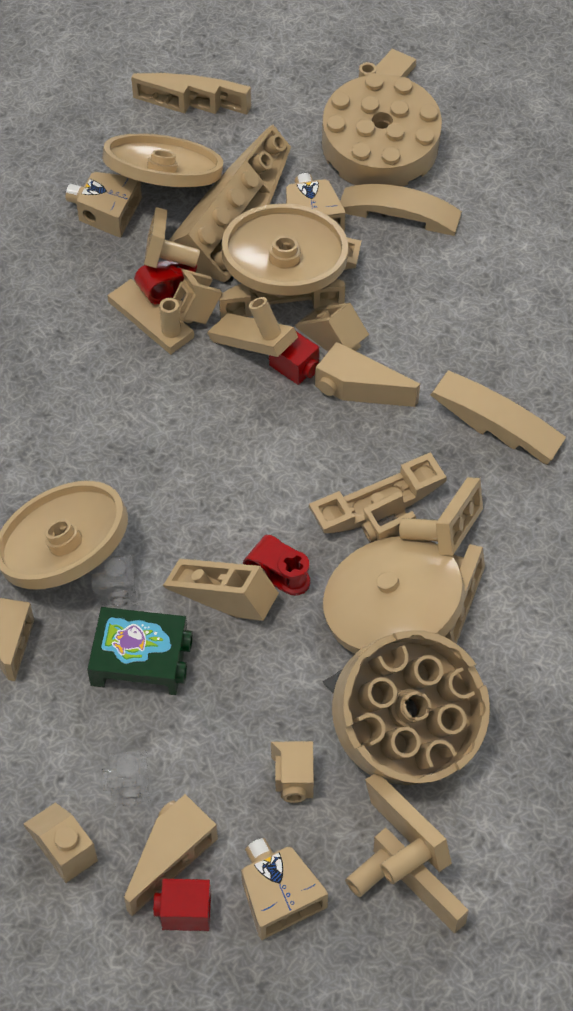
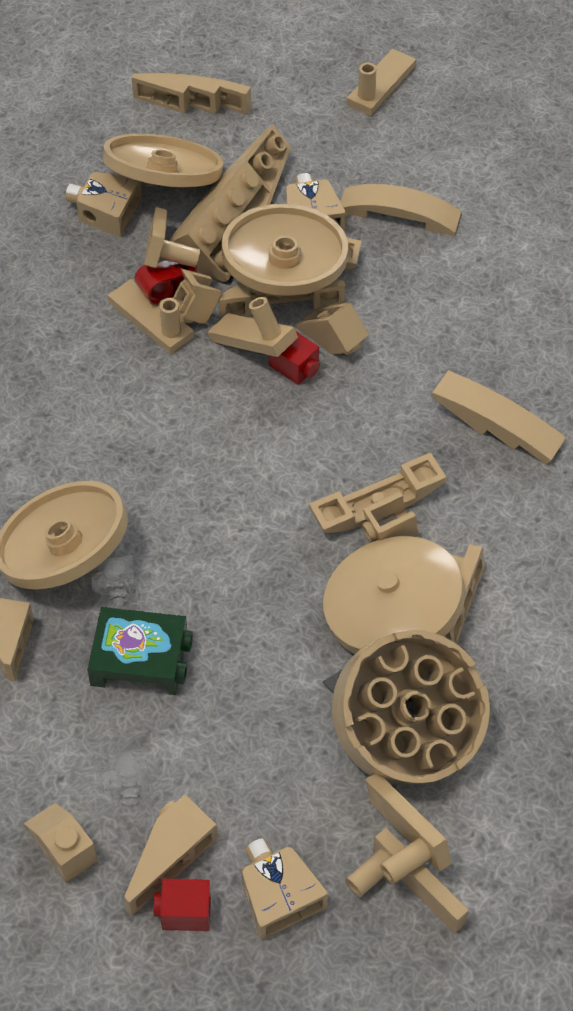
(227, 587): tan slope -> none
(281, 565): red piece -> none
(293, 769): tan window -> none
(361, 379): tan slope -> none
(381, 130): tan brick -> none
(452, 524): tan piece -> none

